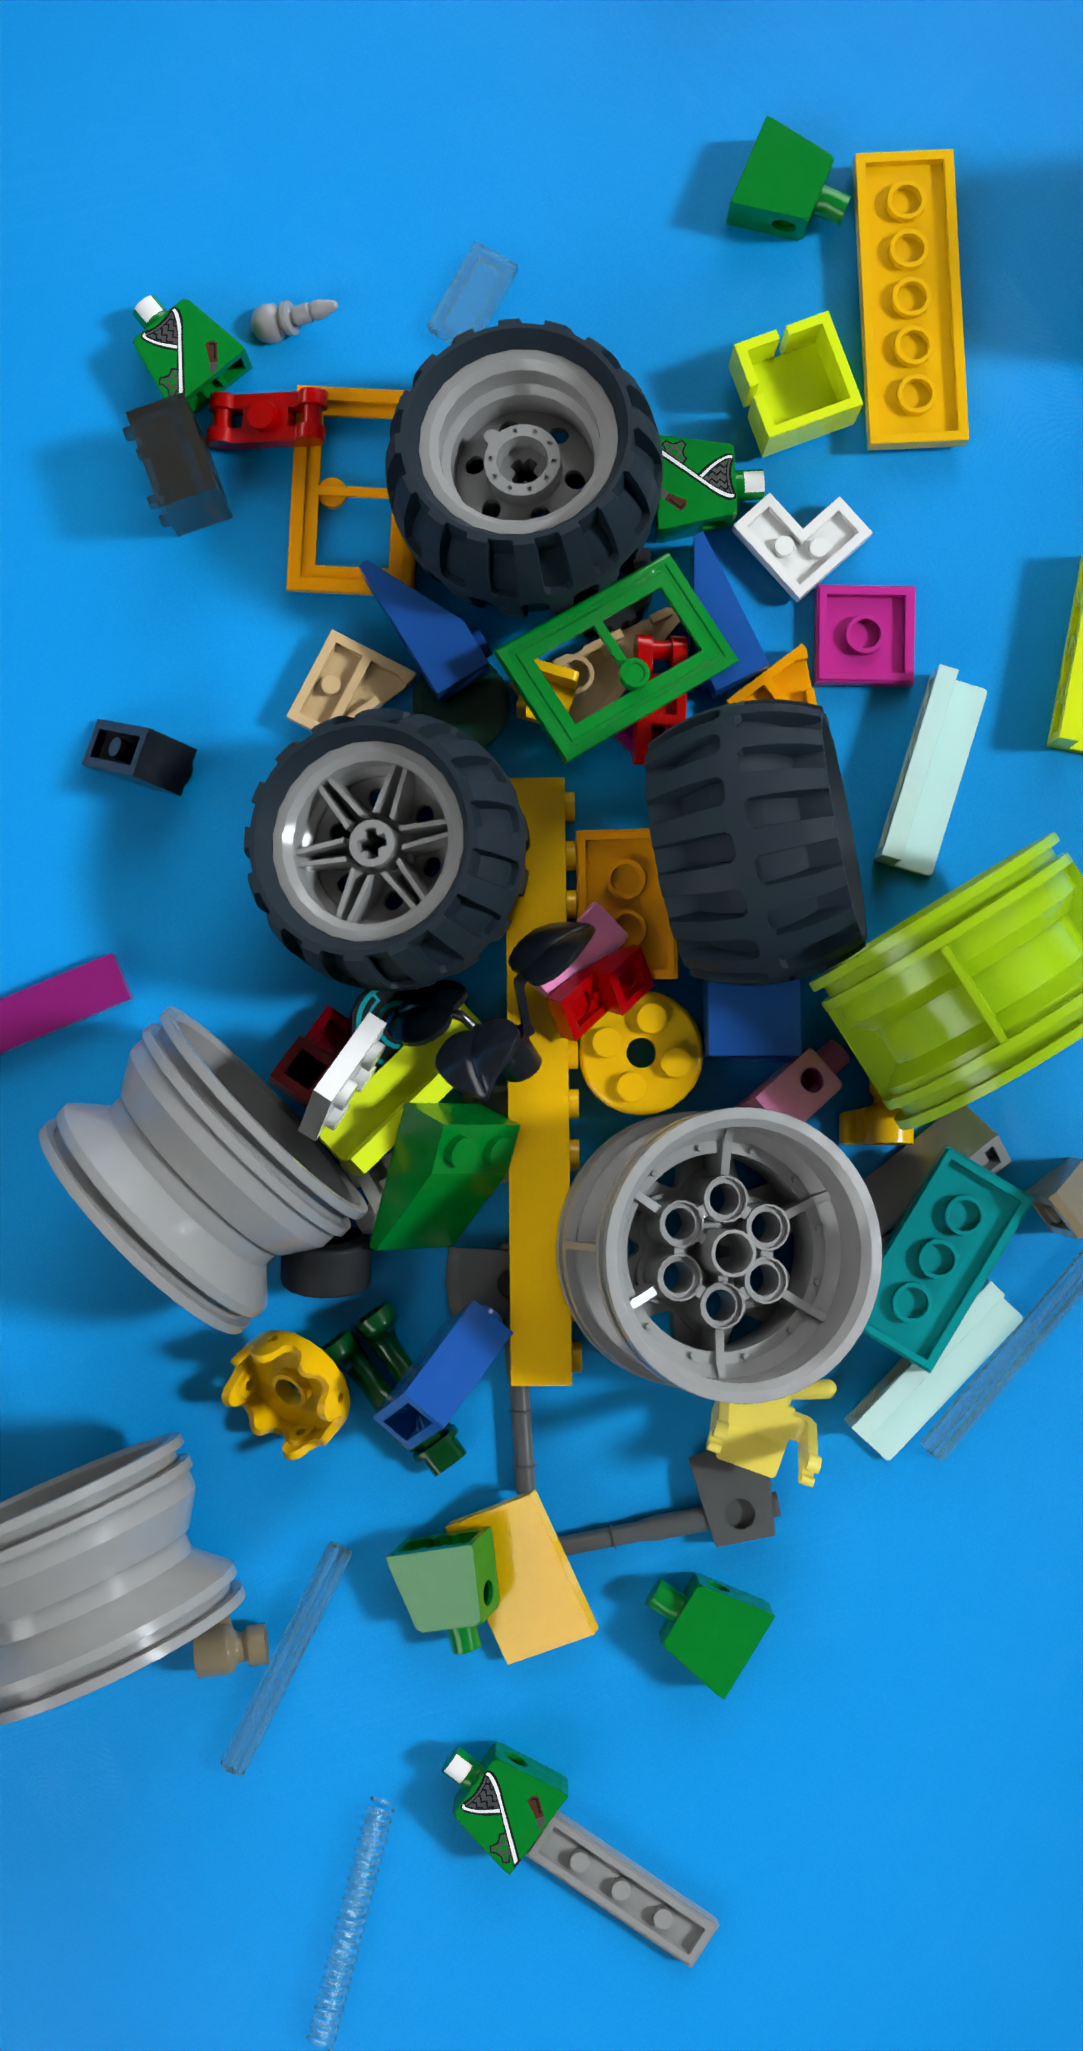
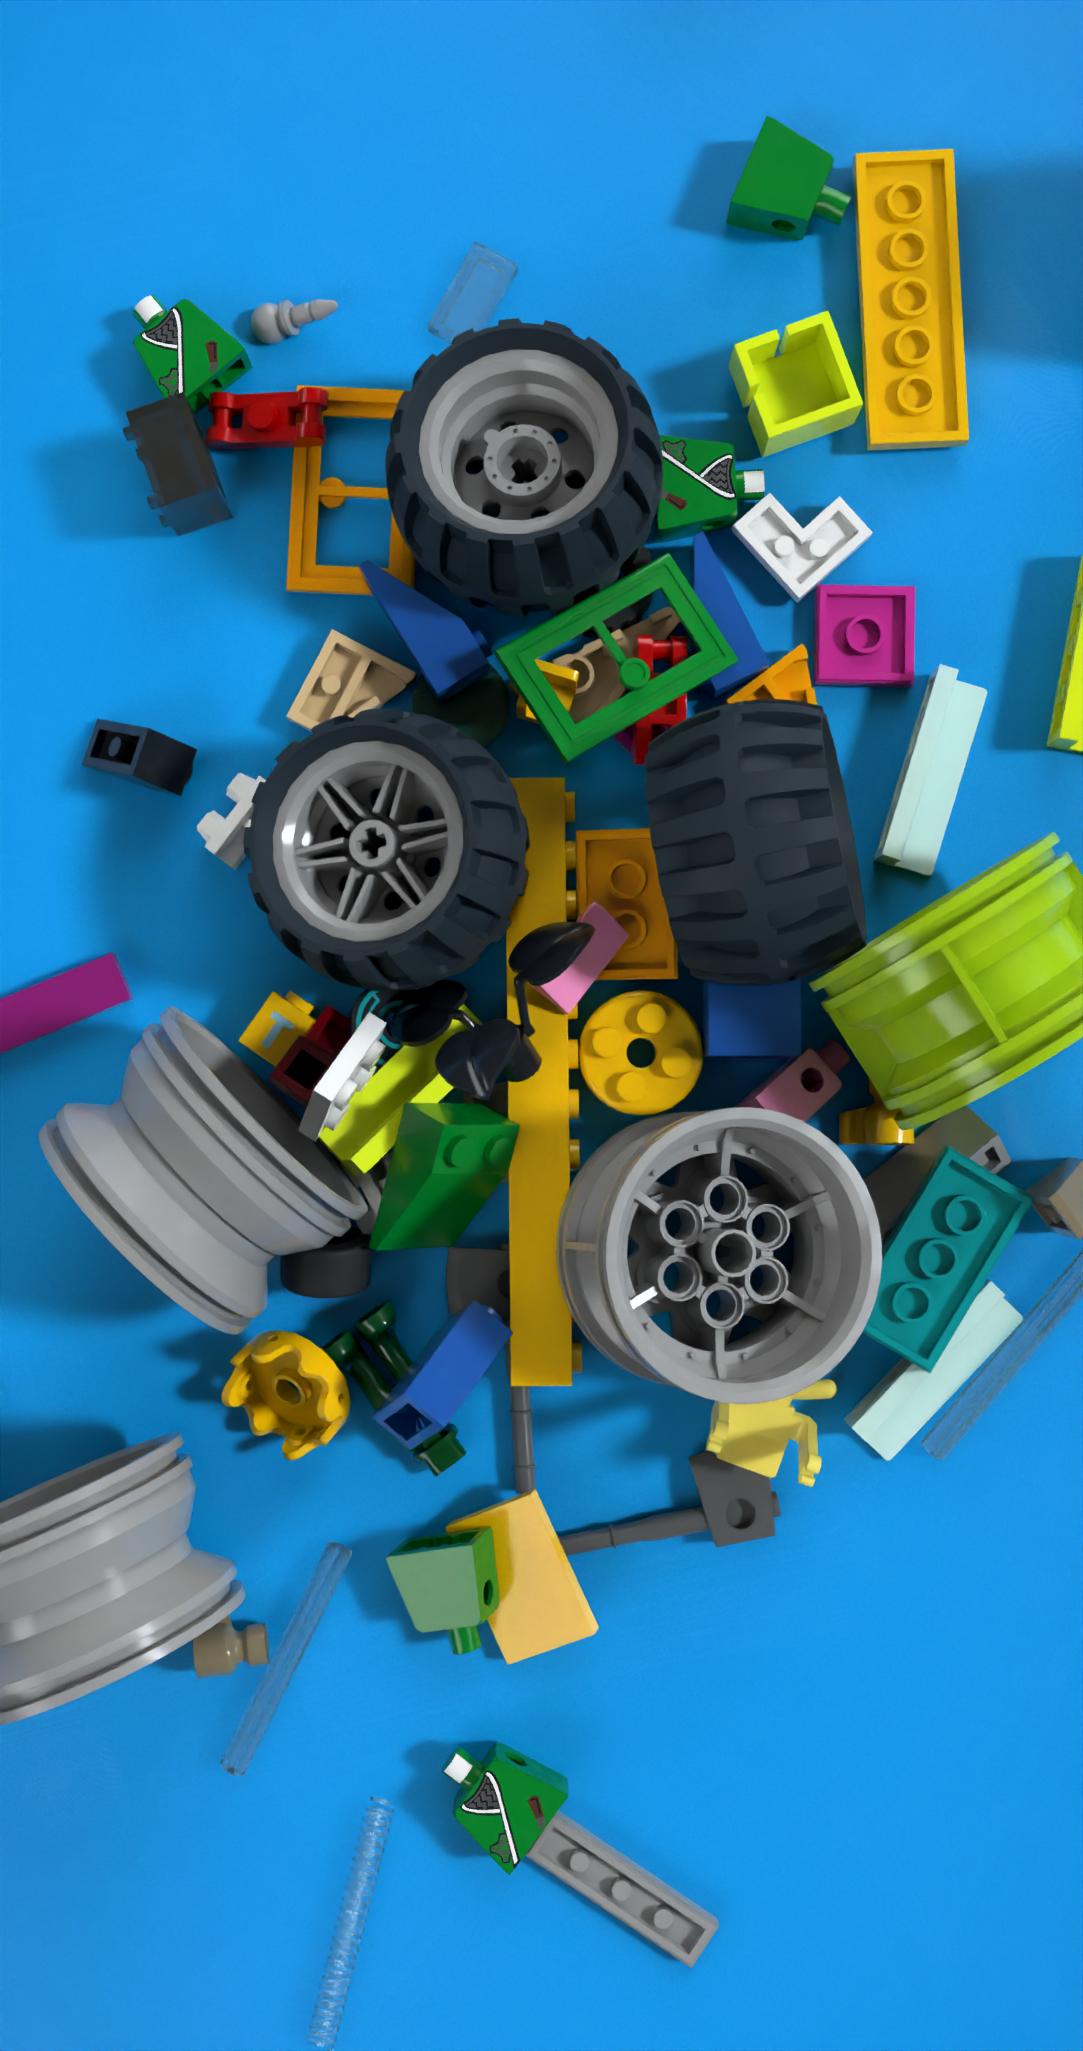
(226, 835): none -> white hips
(278, 1026): none -> yellow brick
(604, 986): red slope -> none
(710, 1628): green torso -> none

